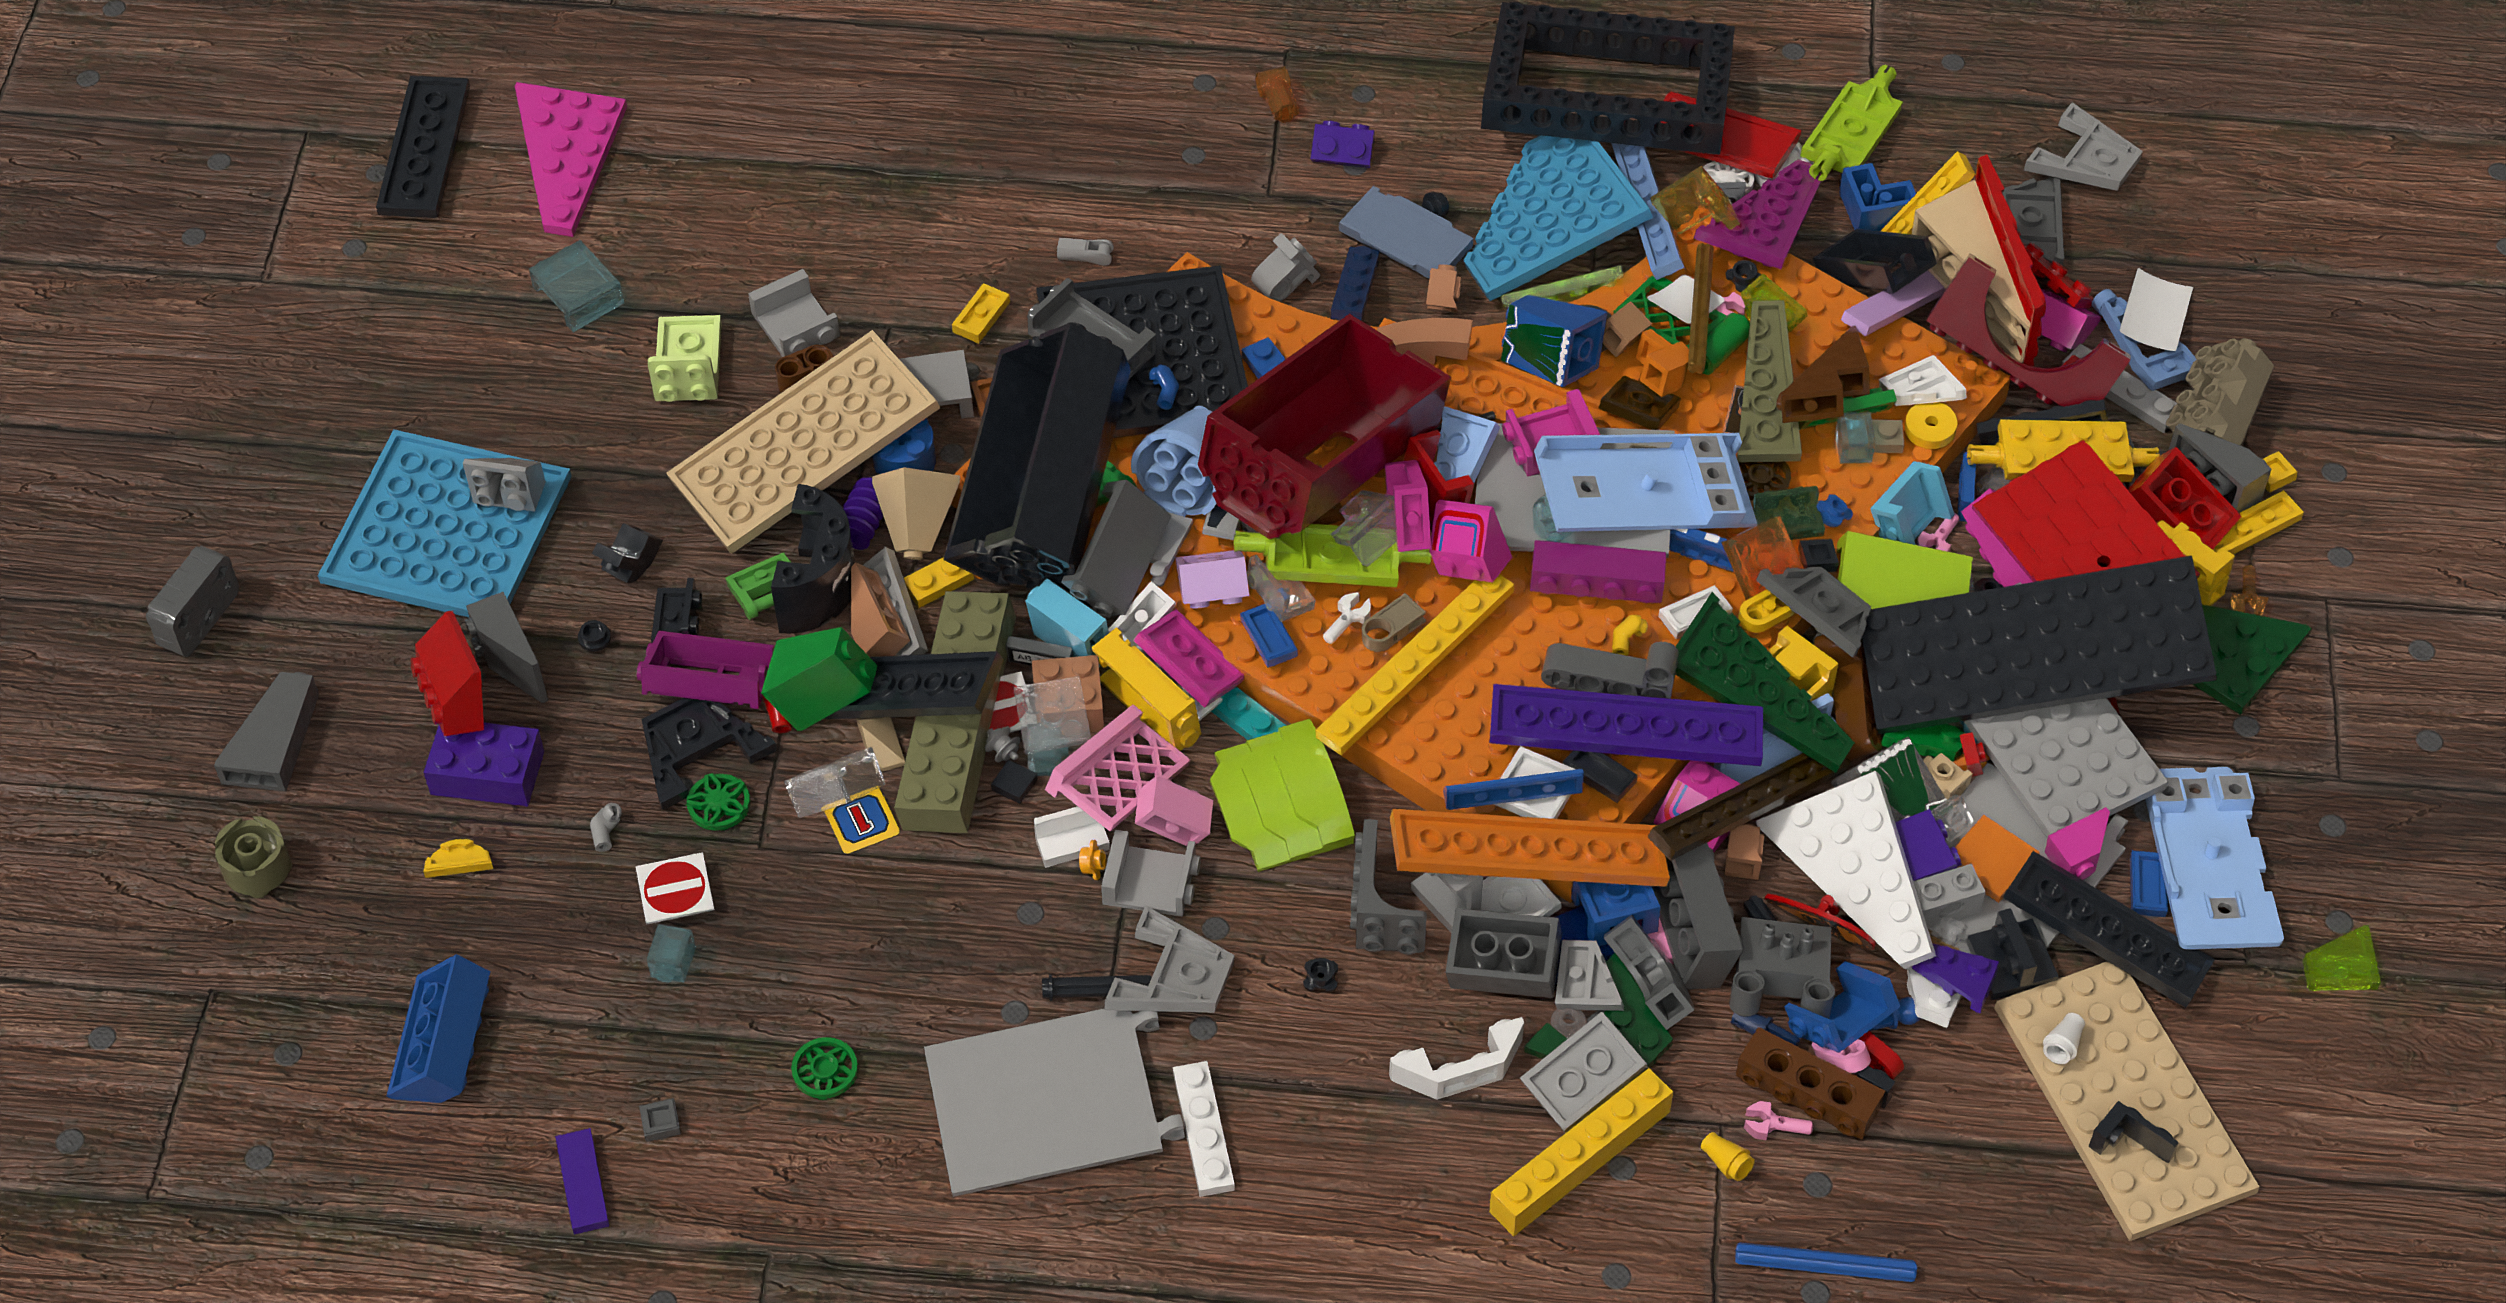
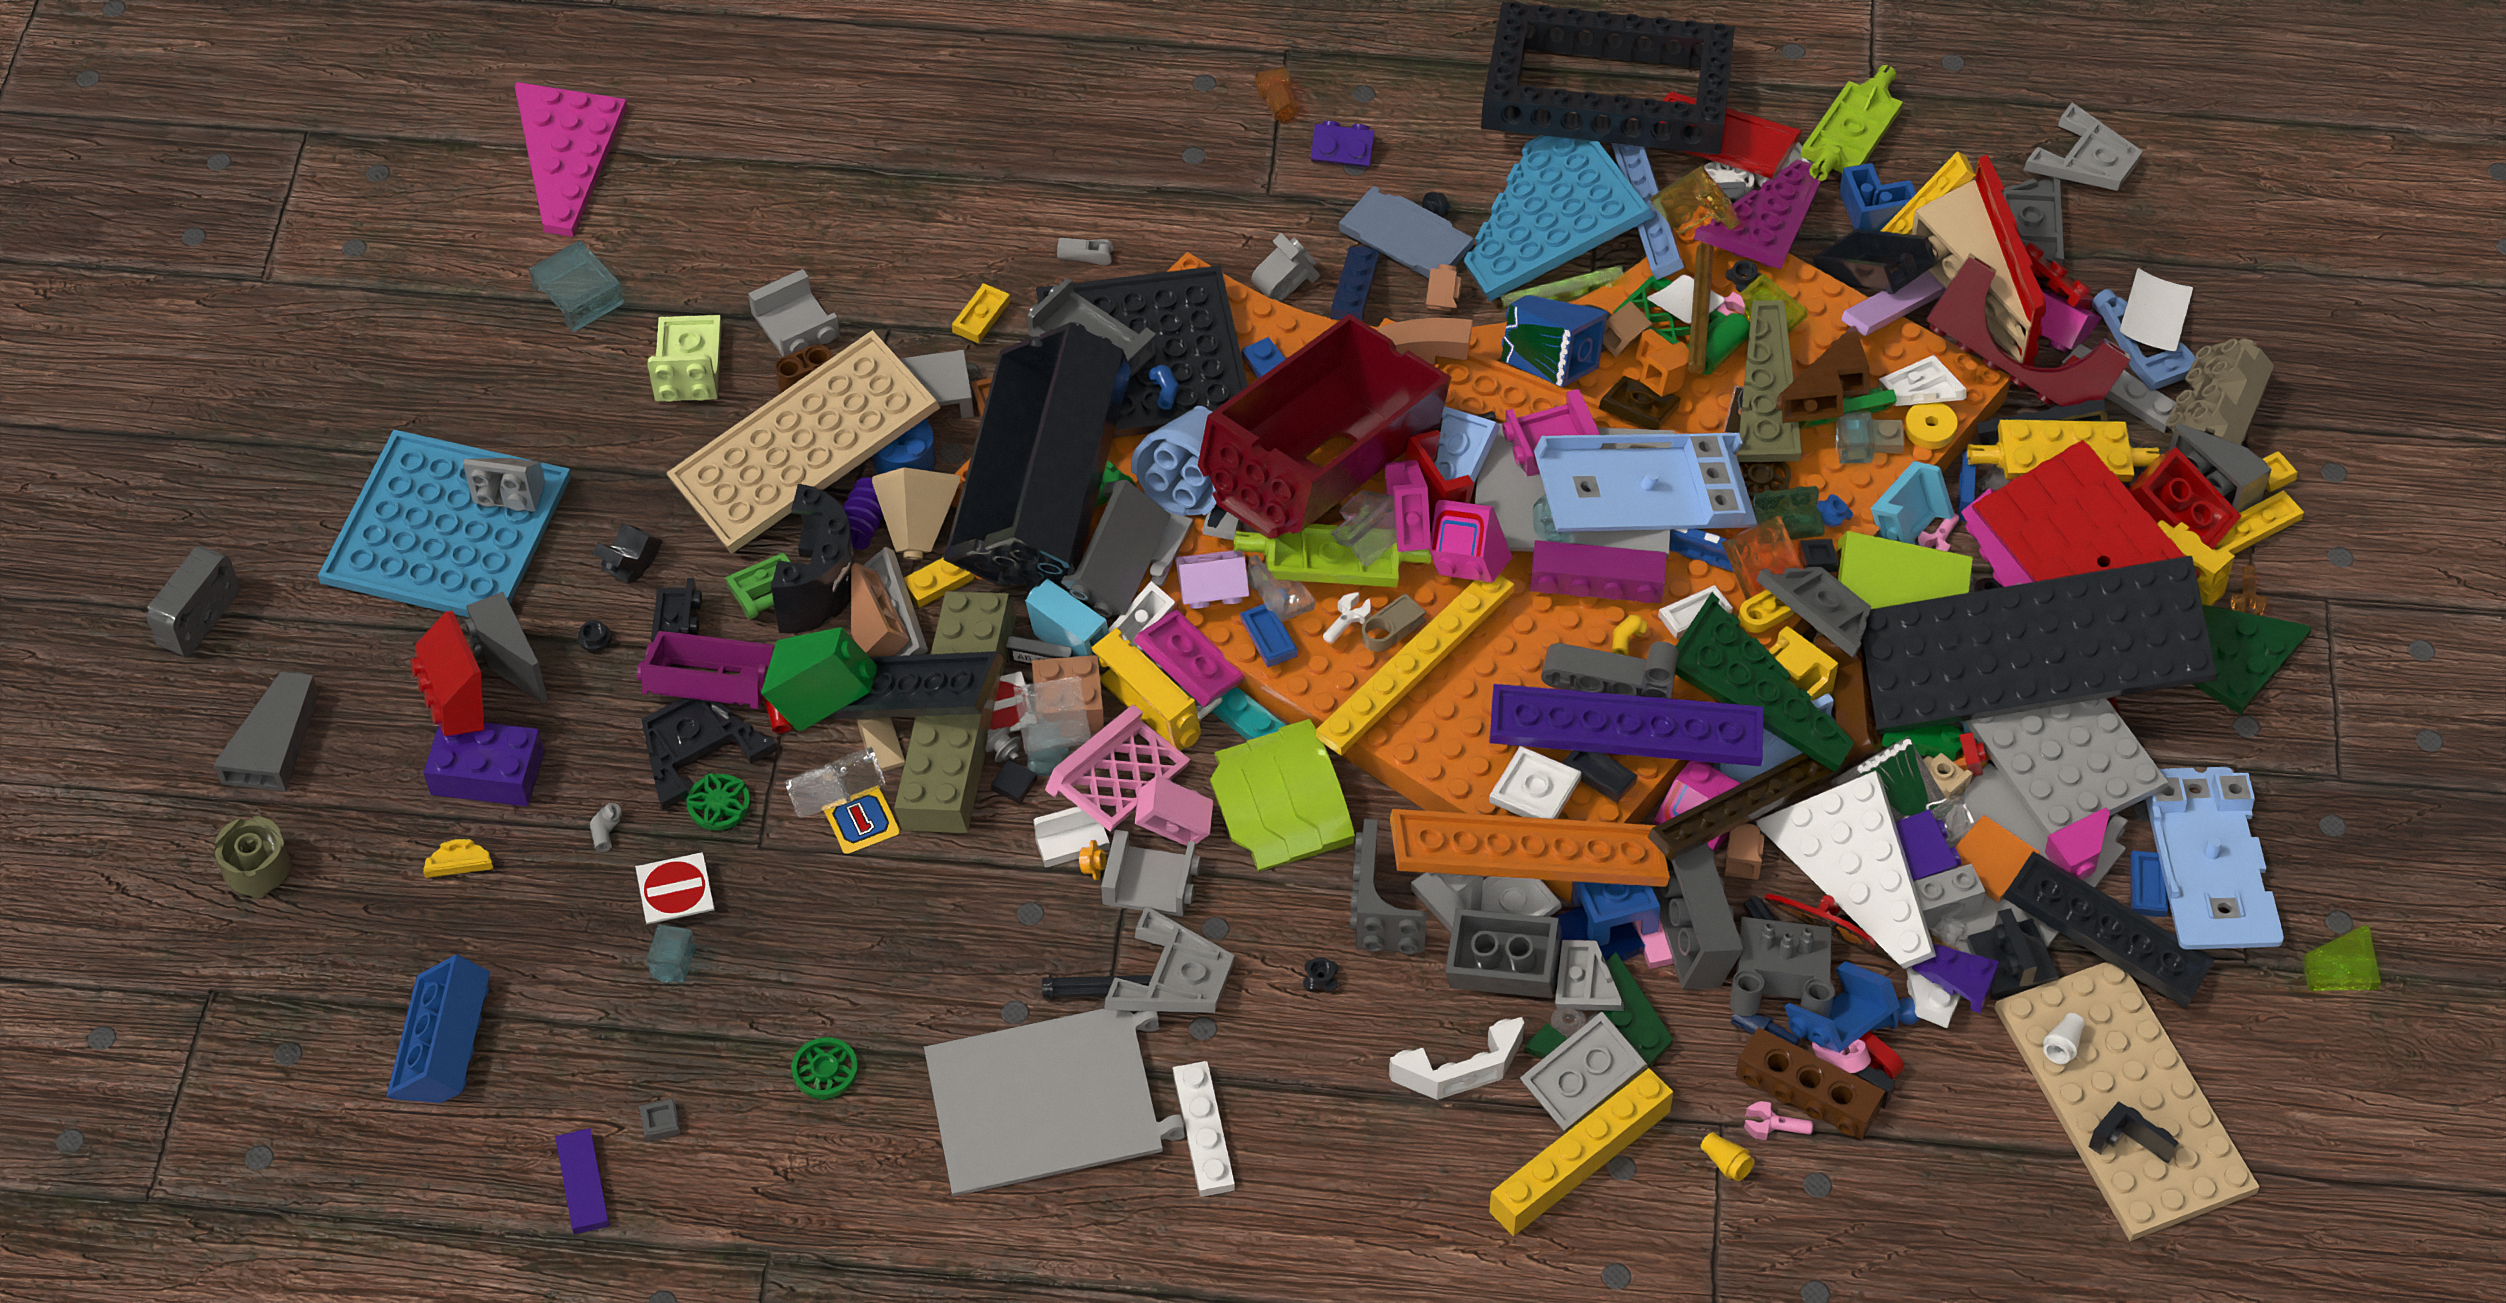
(423, 147): black plate -> none
(1513, 789): blue slope -> none
(1652, 970): dark grey arch -> none
(1826, 1262): blue axle -> none

